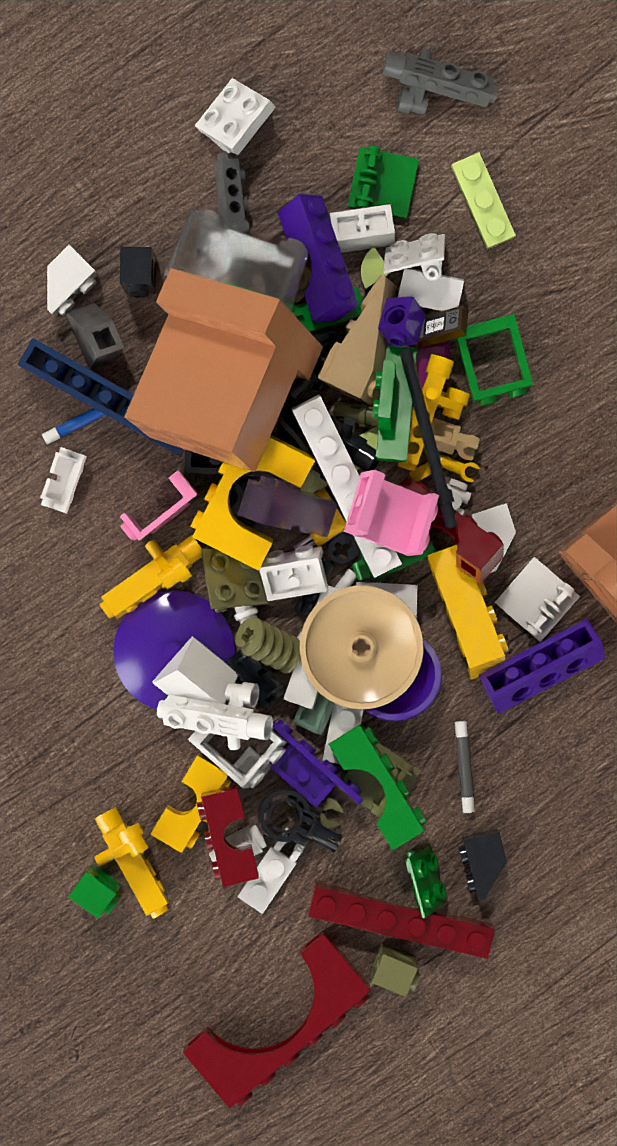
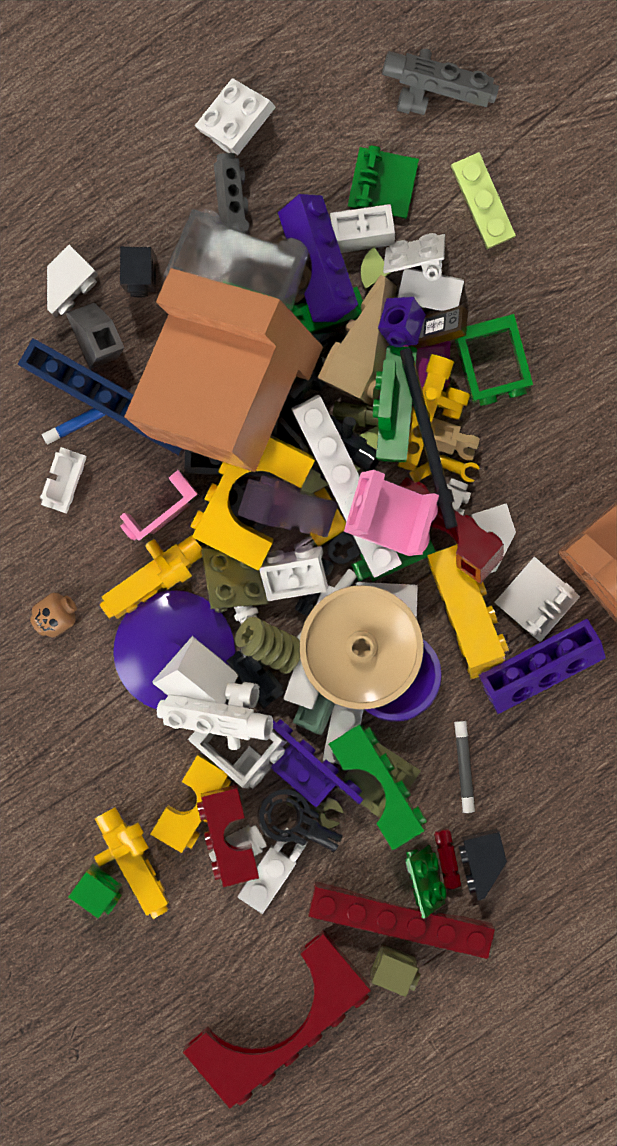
(53, 615): none -> medium nougat head
(447, 859): none -> dark red axle

